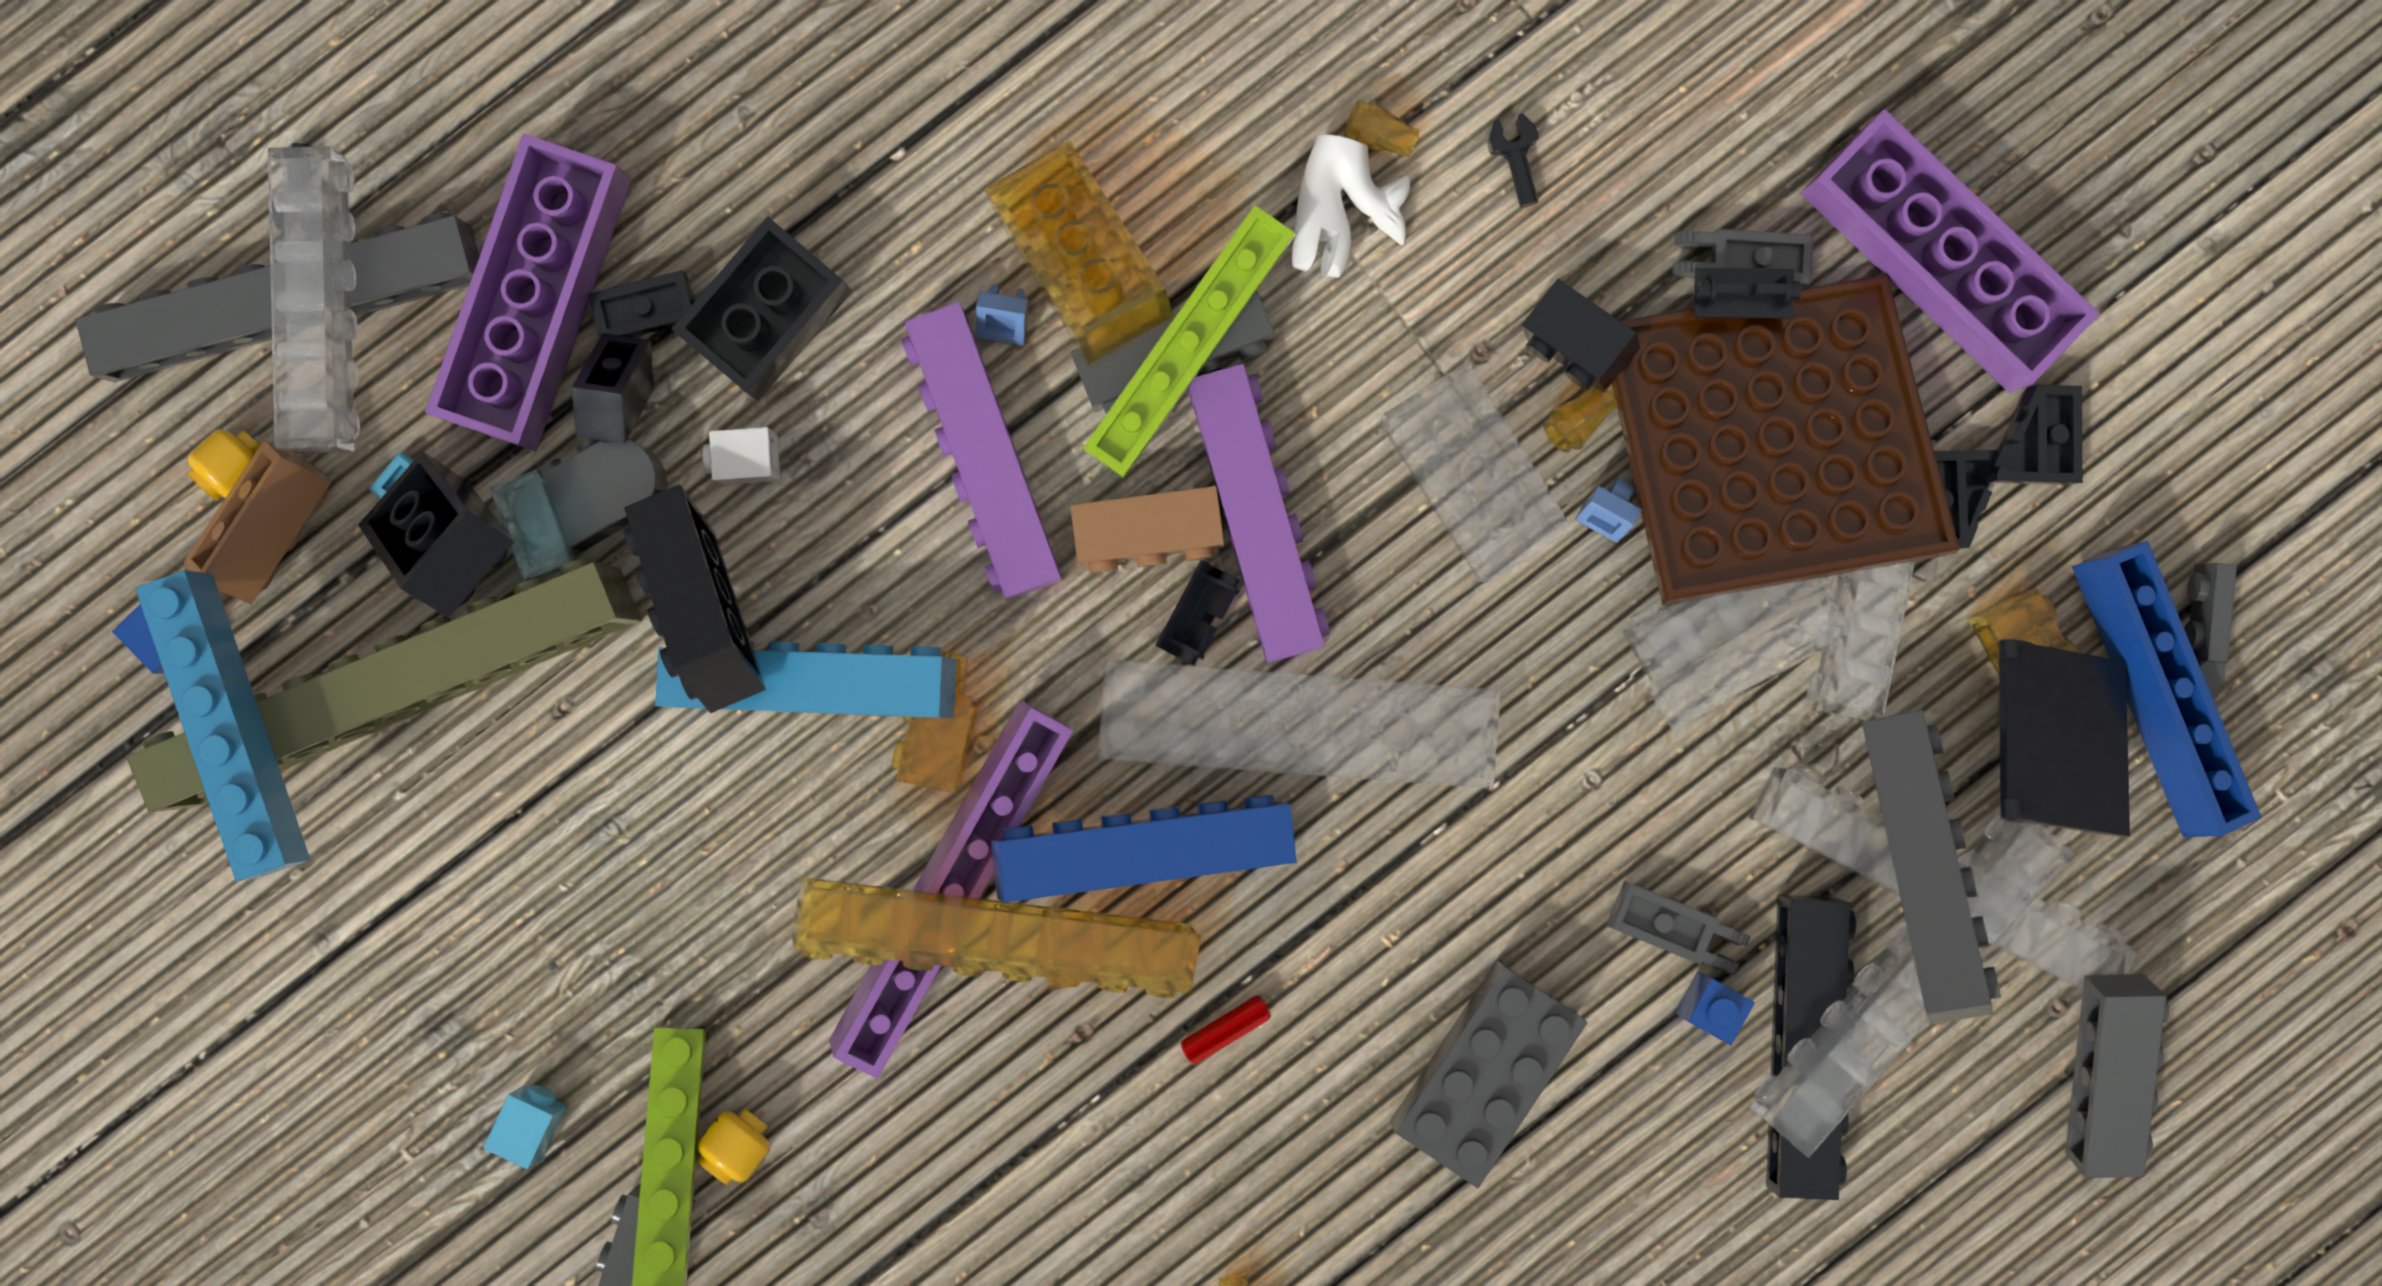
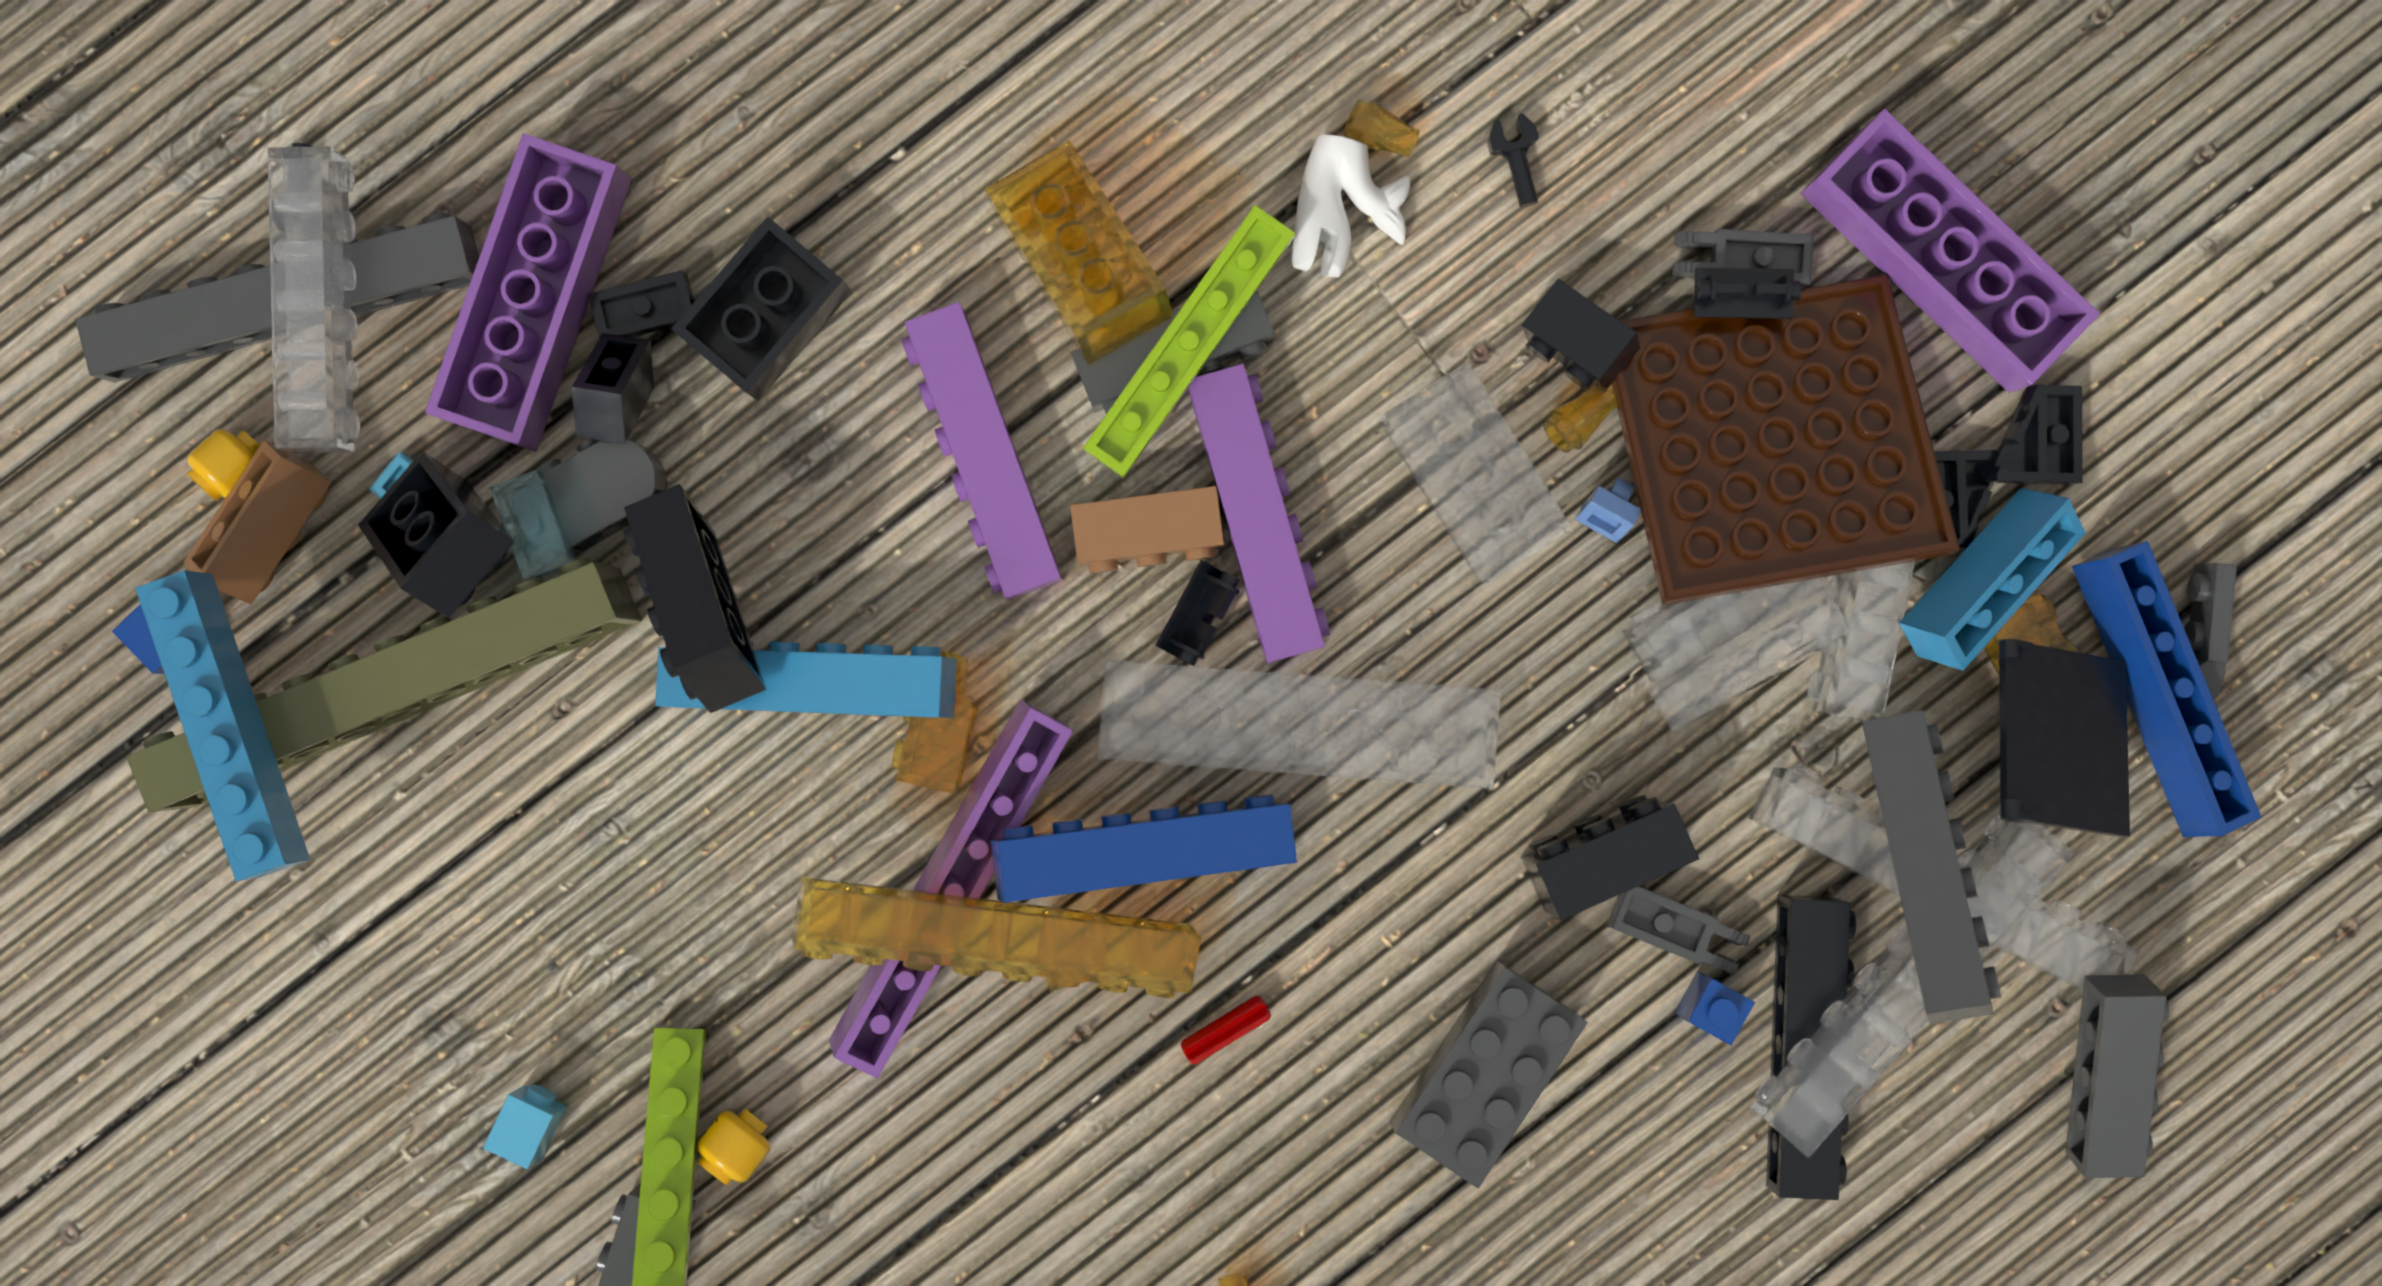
(742, 456): white brick -> none
(1002, 316): medium blue tile -> none
(1608, 856): none -> black brick
(1992, 578): none -> dark azure brick

